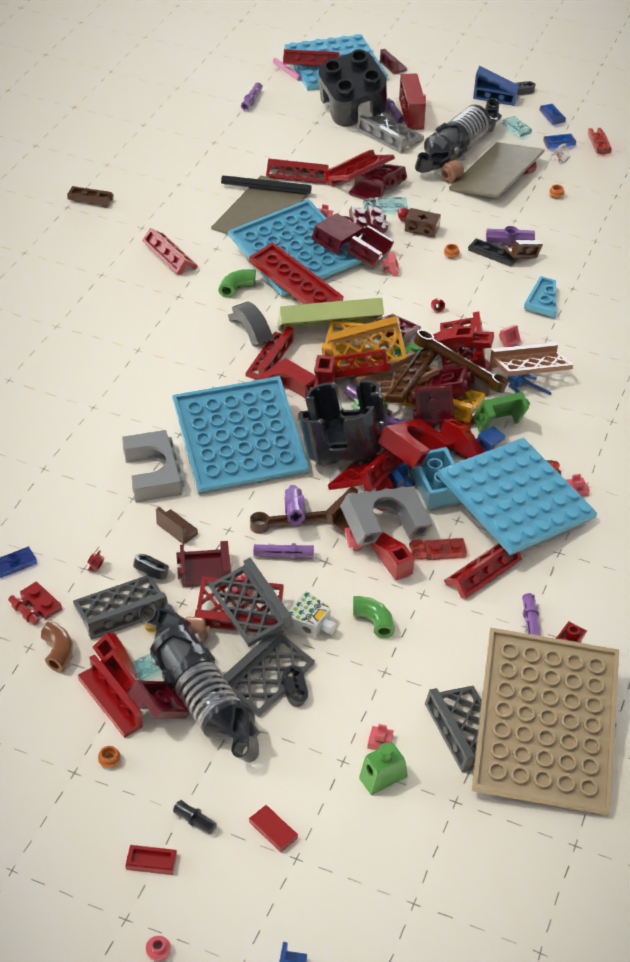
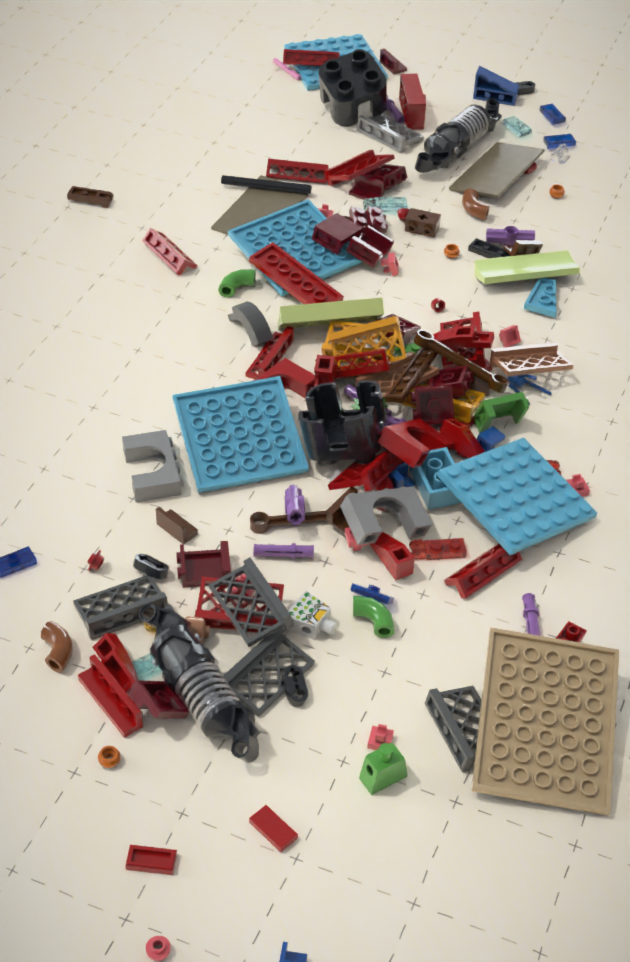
(39, 599): red plate -> none
(194, 816): black axle -> none
(245, 105): medium lavender pin -> none
(372, 592): none -> clear blue plate
(452, 171): nougat head -> none
(473, 206): none -> dark orange cylinder
(525, 267): none -> yellowish green arch
(599, 141): clear red hinge -> none

